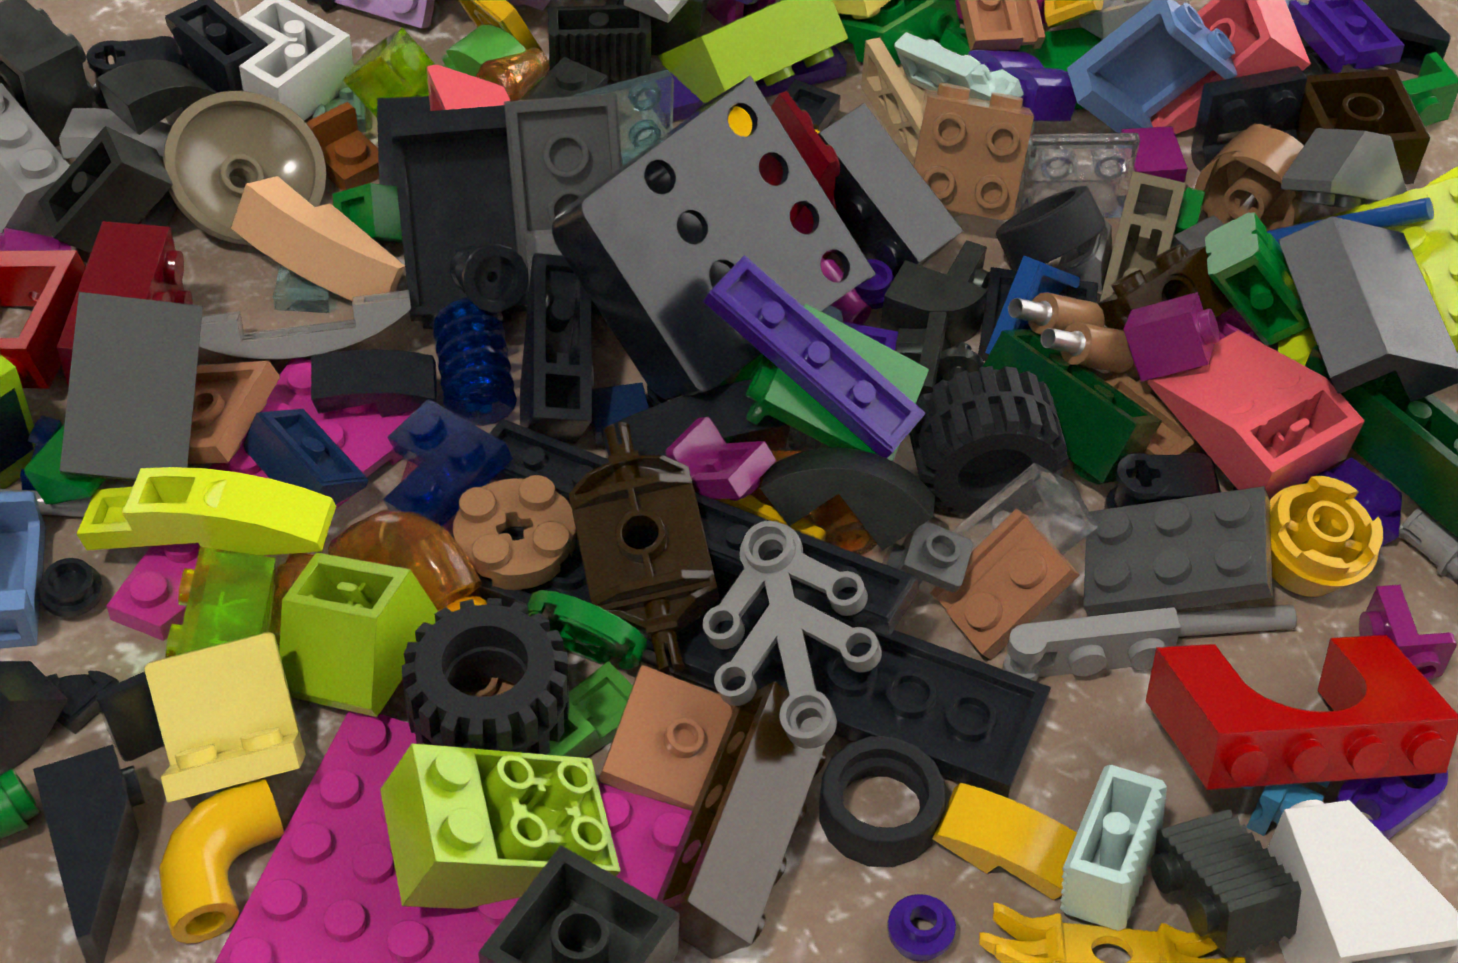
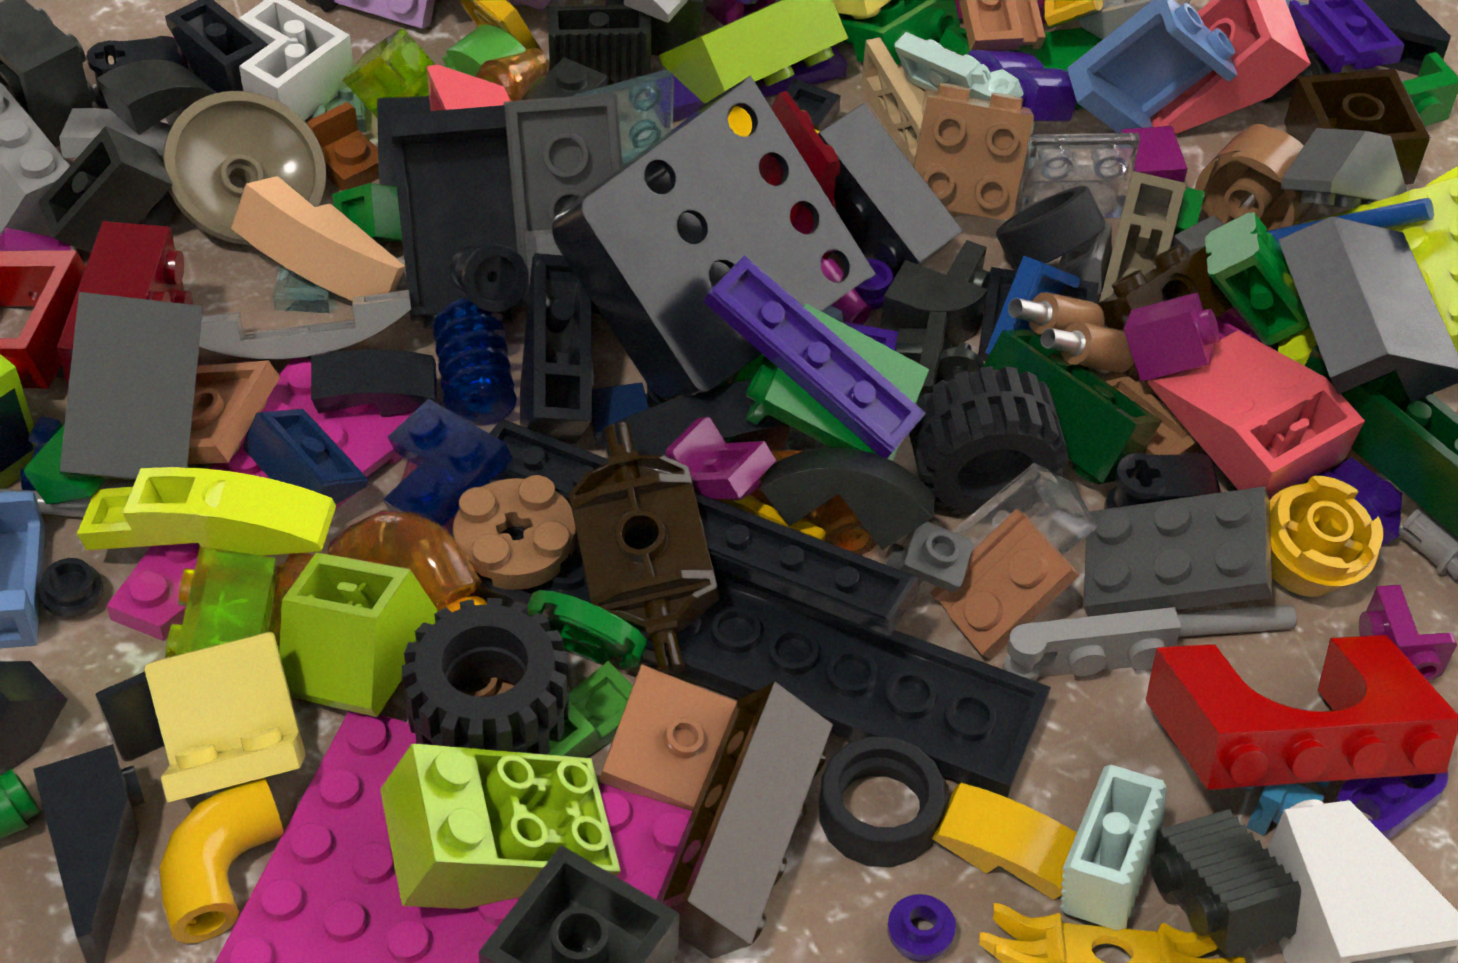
(82, 701): black tile -> none
(786, 622): light grey plant -> none
(1243, 101): black plate -> none

